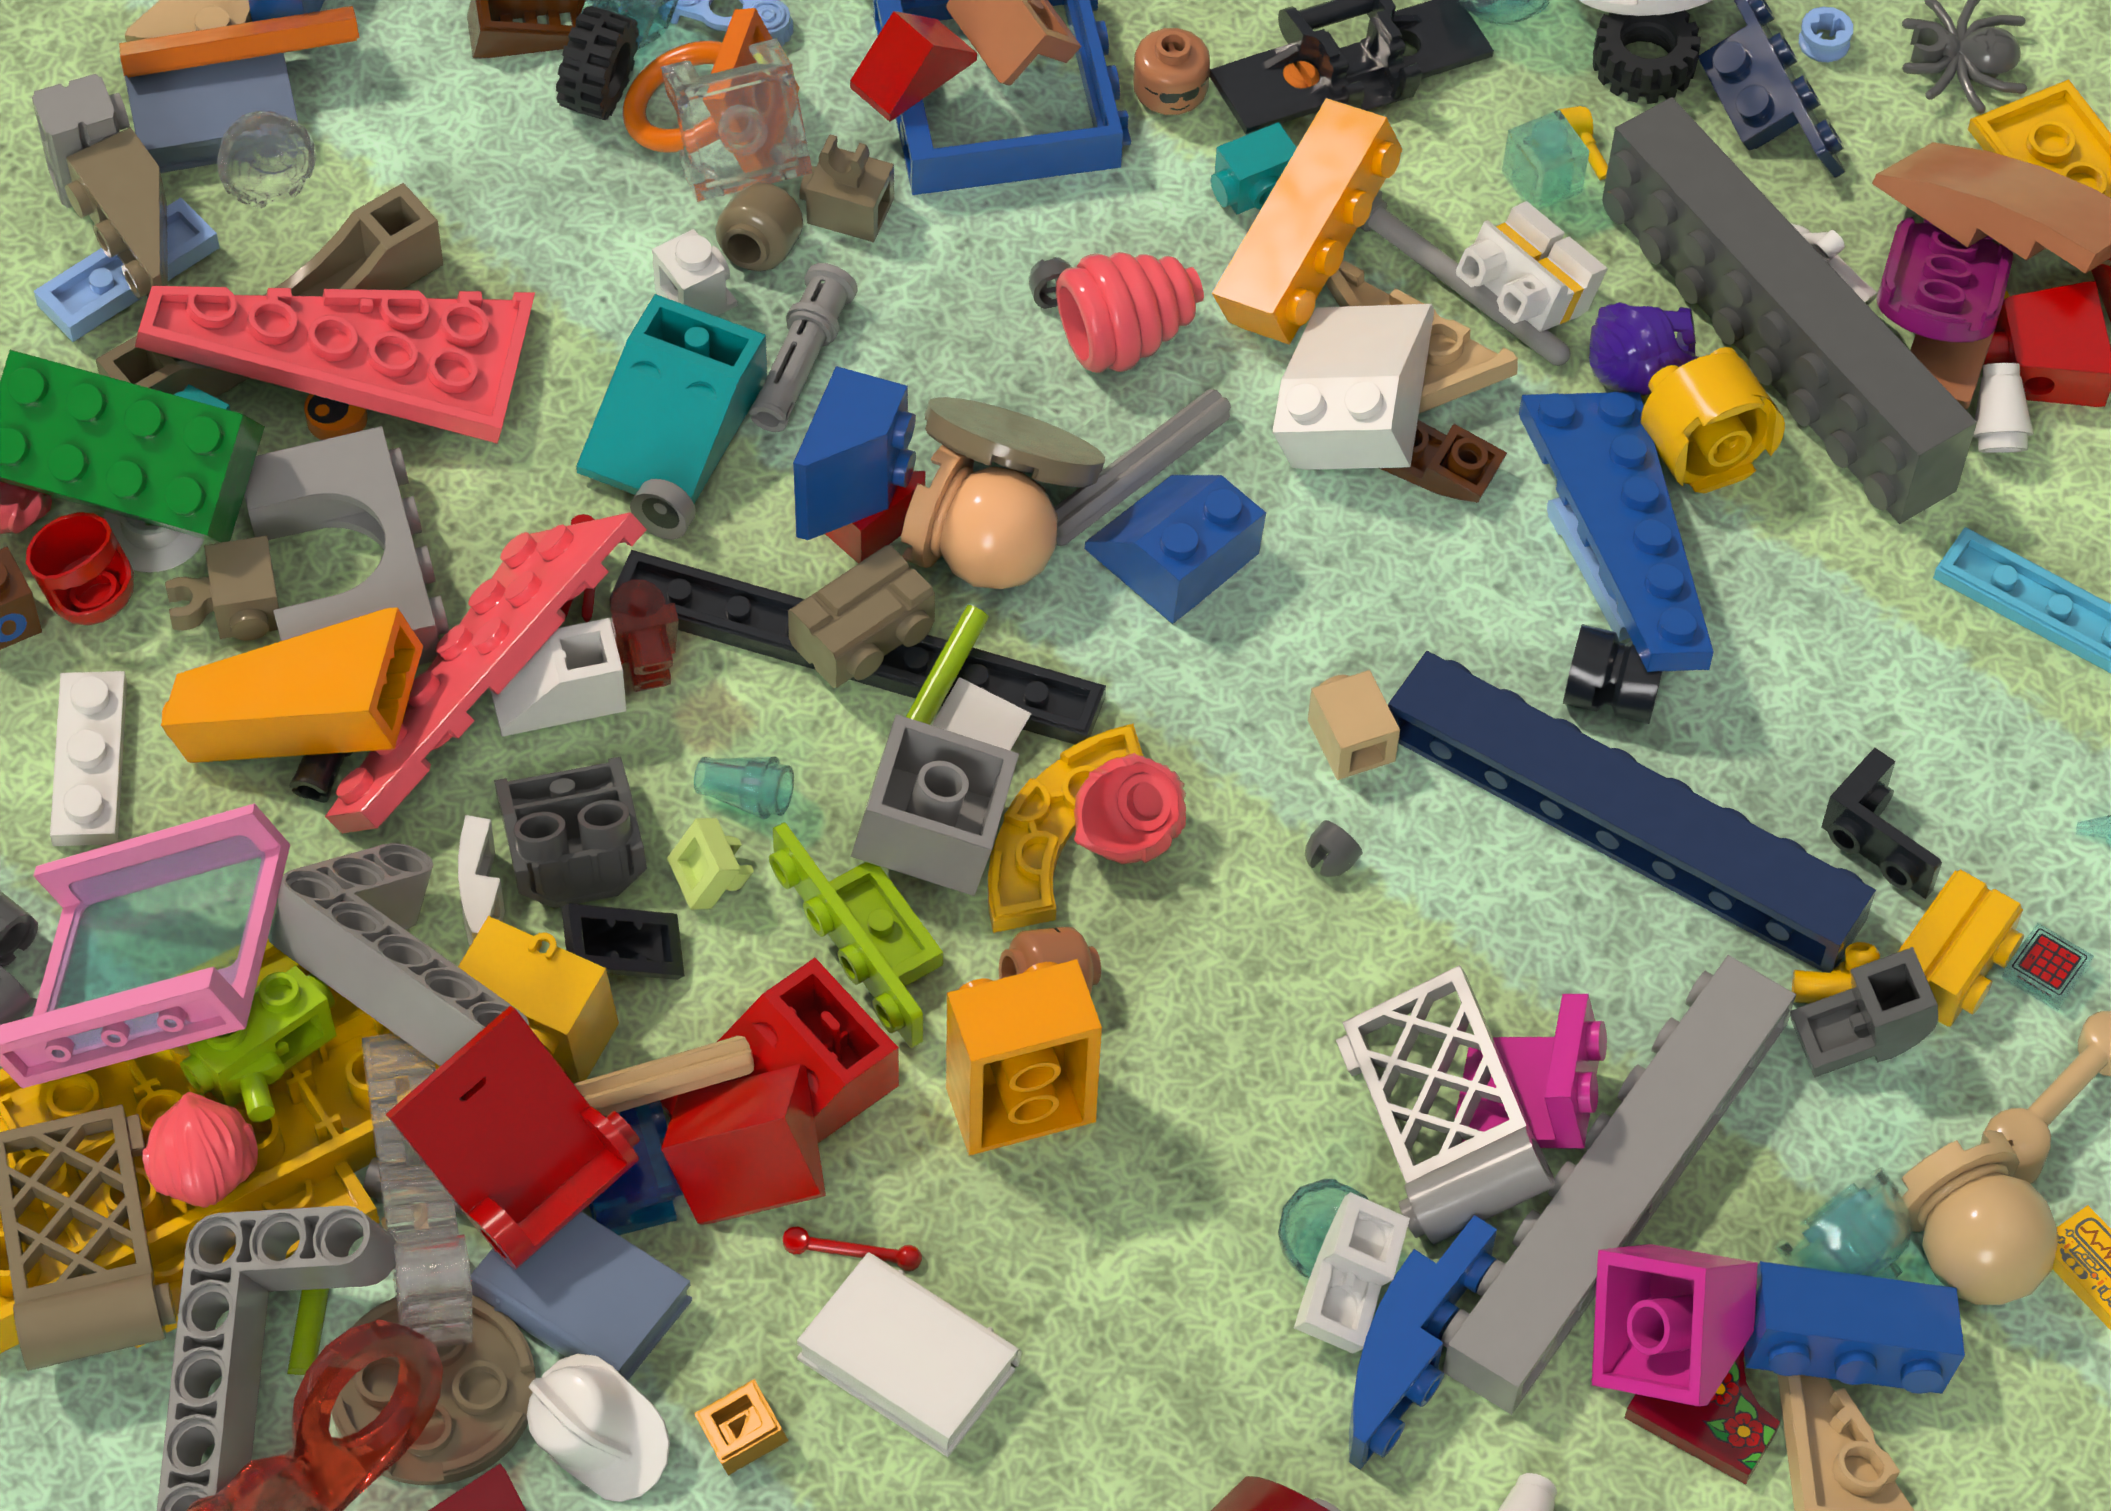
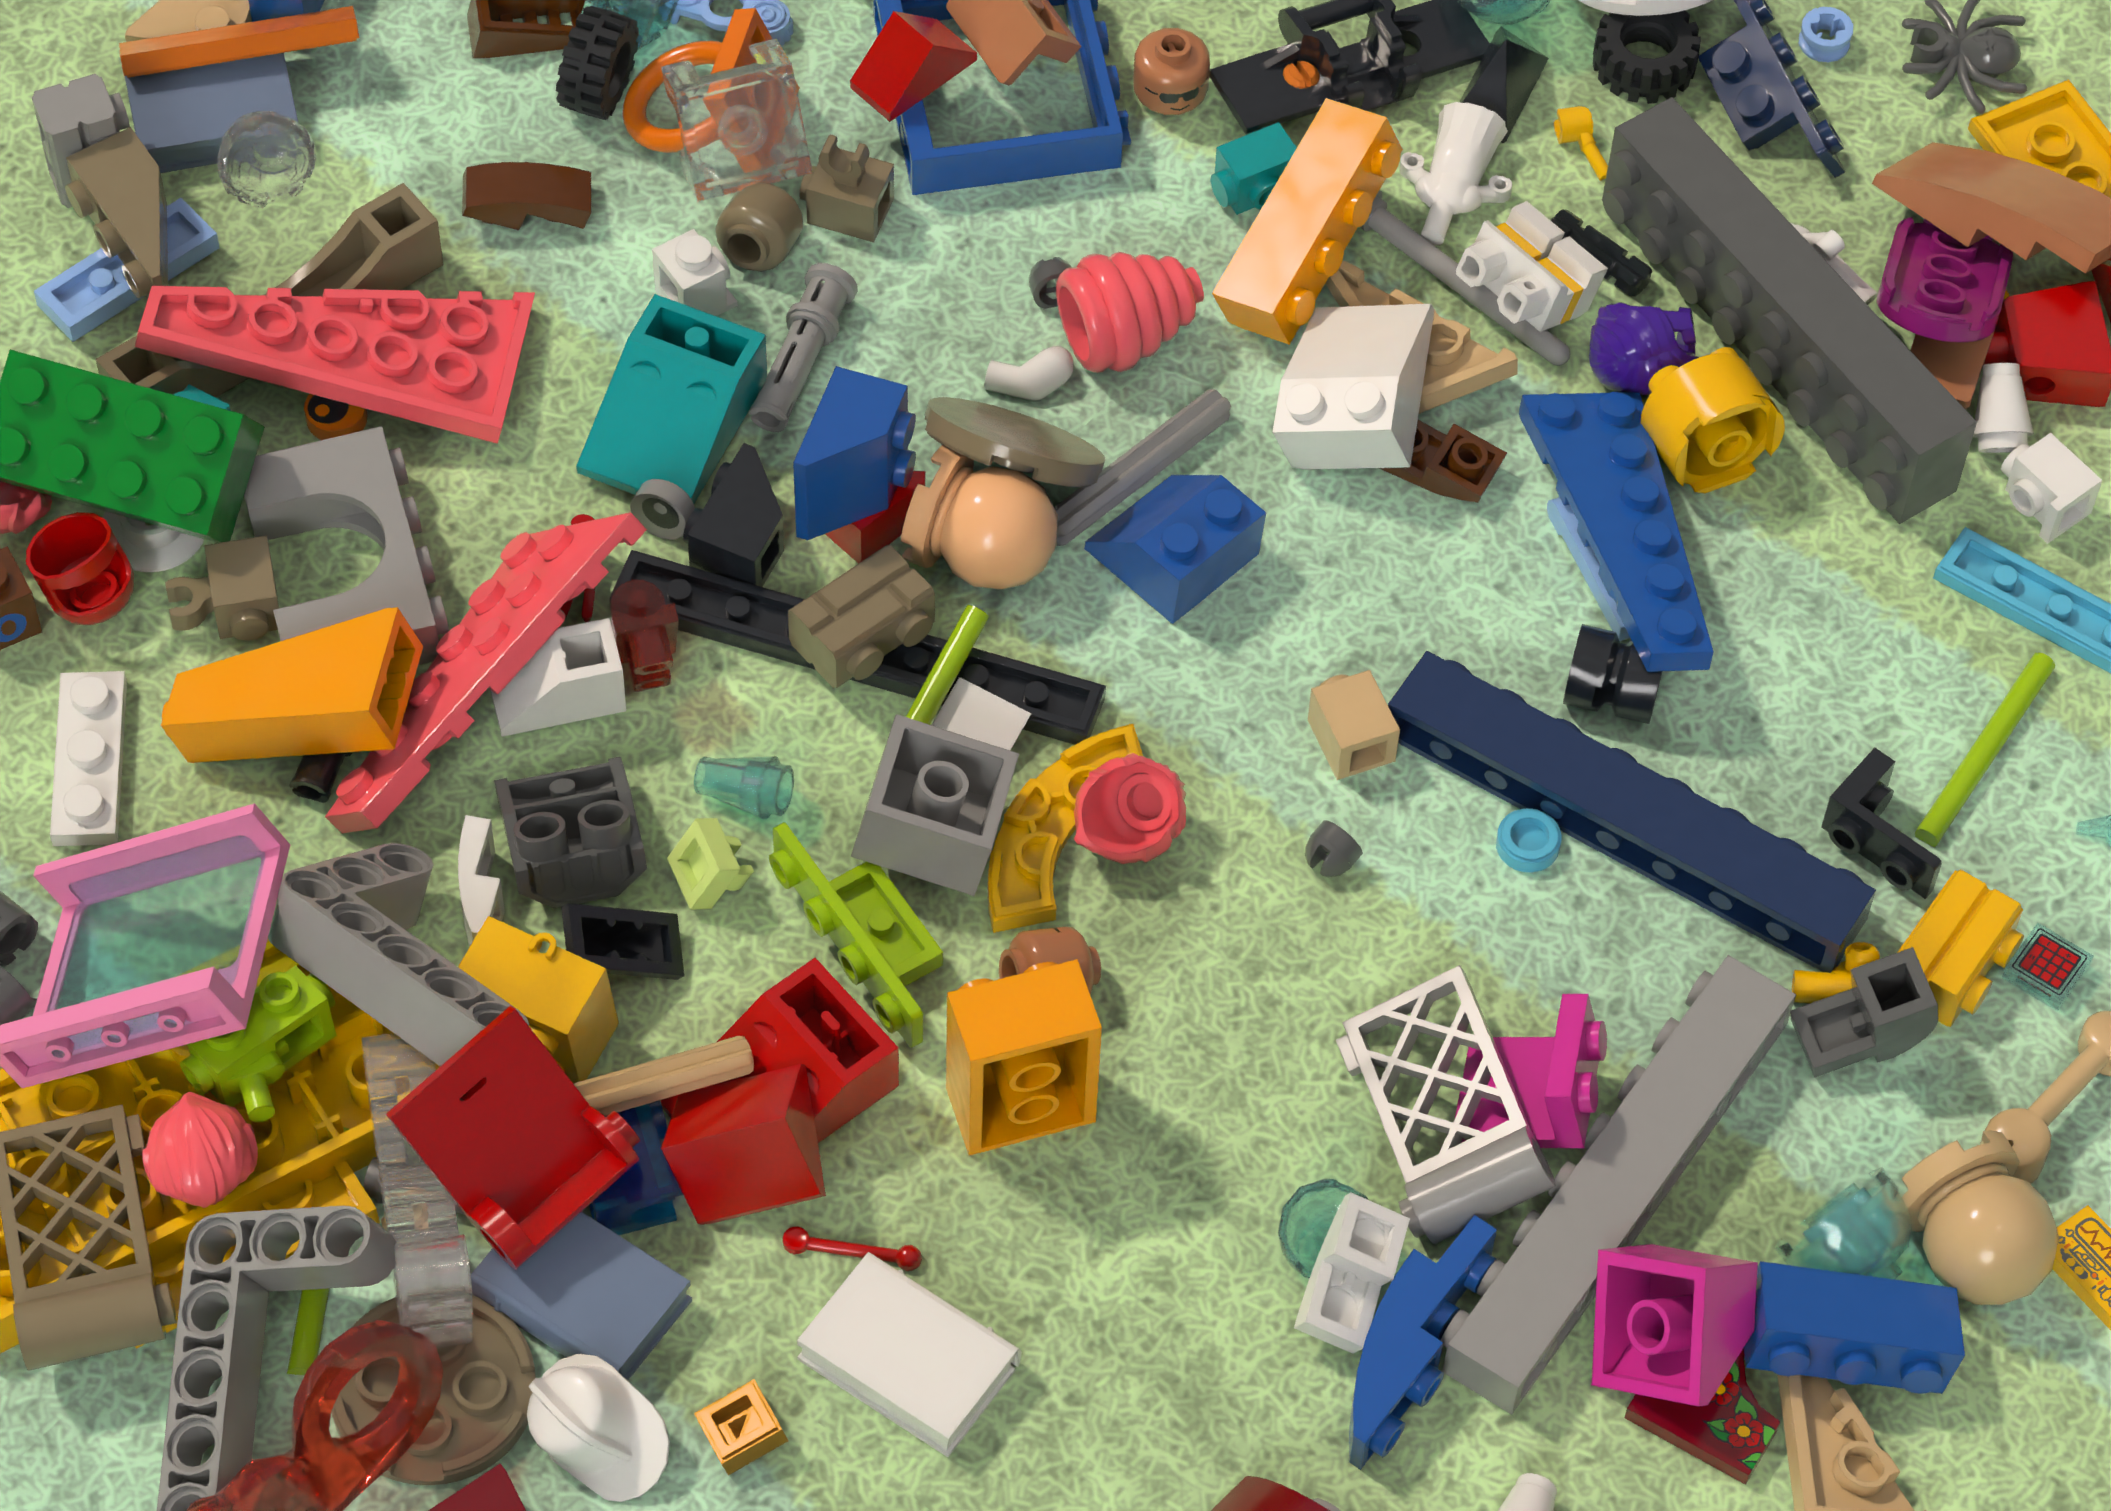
(511, 190): none -> reddish brown slope
(740, 525): none -> black slope
(1034, 378): none -> white arm
(1461, 154): none -> white piece
(1505, 77): none -> black slope
(1528, 840): none -> medium azure tile
(1545, 160): clear light blue brick -> none
(1630, 273): none -> black axle
(1985, 749): none -> lime bar
(2050, 485): none -> white brick

